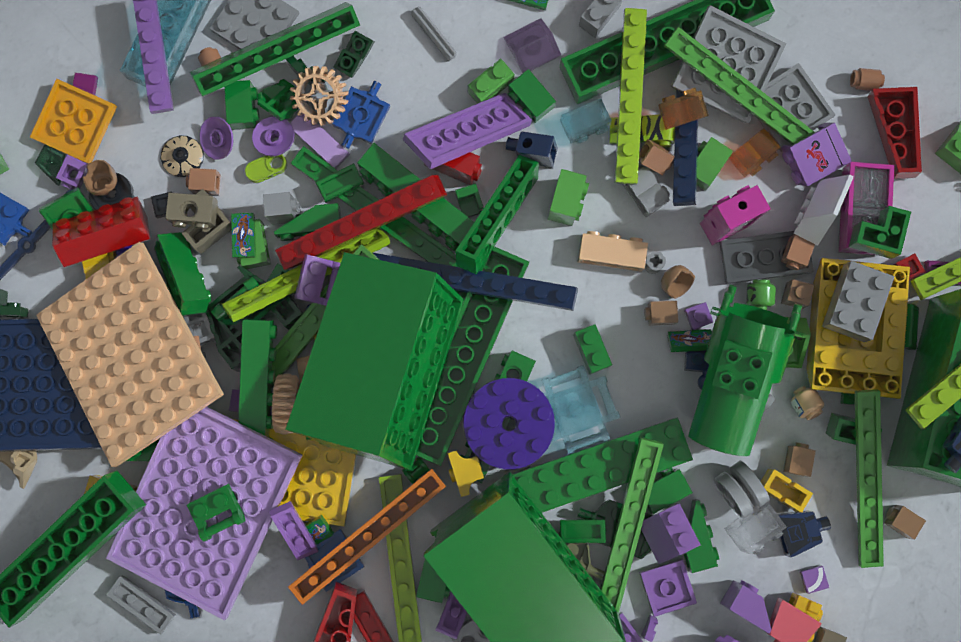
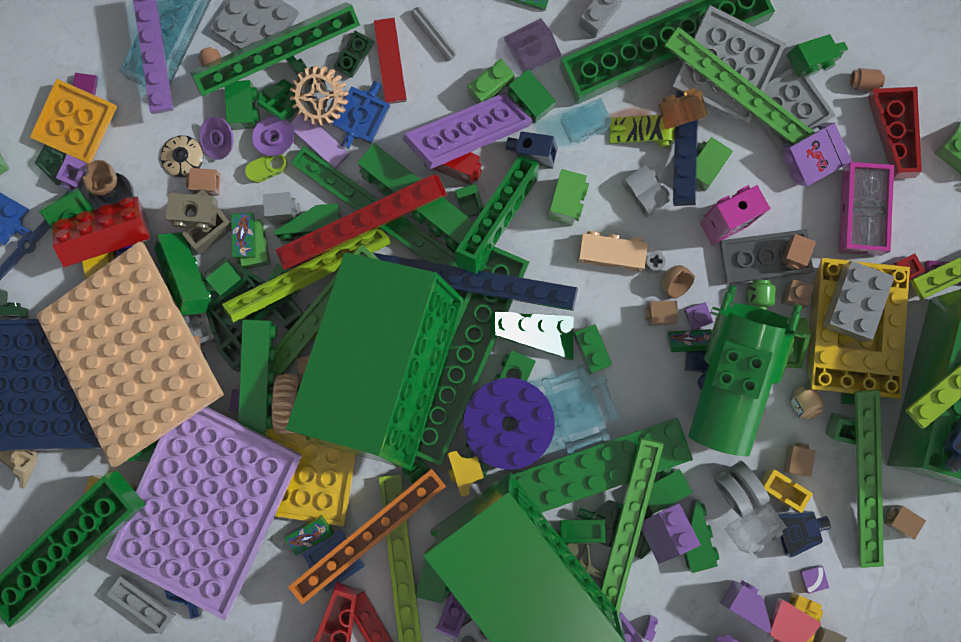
(160, 204): black tile -> none
(212, 505): green plate -> none
(219, 311): green bar -> none
(221, 276): none -> green brick
(293, 530): medium lavender plate -> none
(312, 279): medium lavender plate -> none
(339, 183): green tile -> none
(390, 60): none -> red tile
(536, 331): none -> wing
(630, 96): lime plate -> none
(655, 157): nougat brick -> none
(668, 587): medium lavender plate -> none
(754, 153): clear orange brick -> none
(815, 55): none -> green hinge
(821, 208): white slope -> none
(884, 238): green brick -> none
(911, 327): green tile -> none

